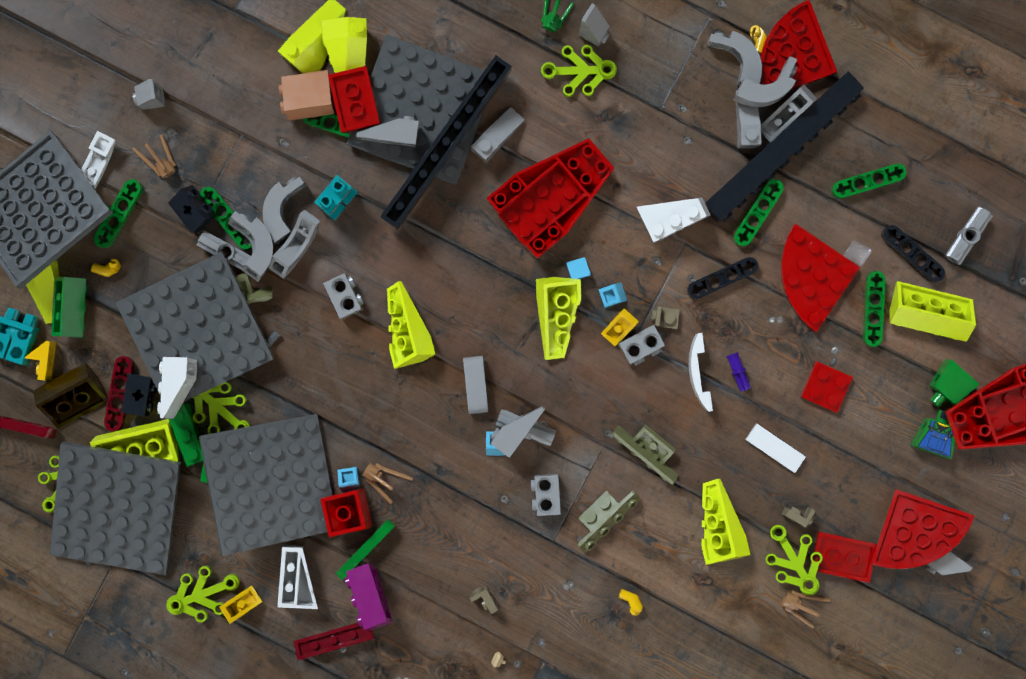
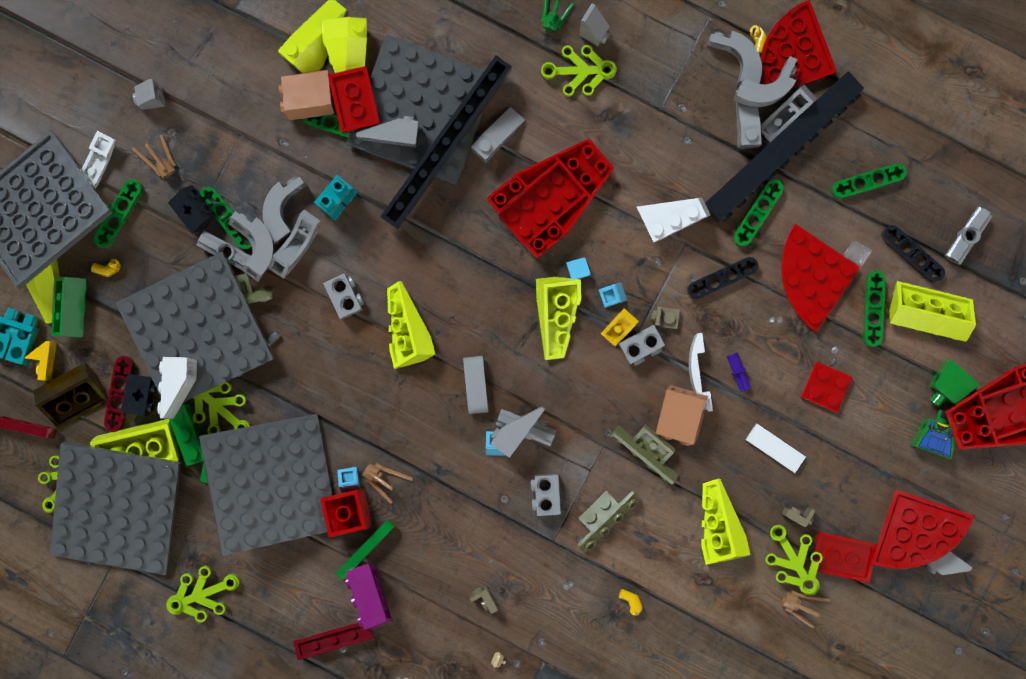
(240, 604): yellow slope -> none
(295, 580): white wedge -> none
(681, 415): none -> nougat brick

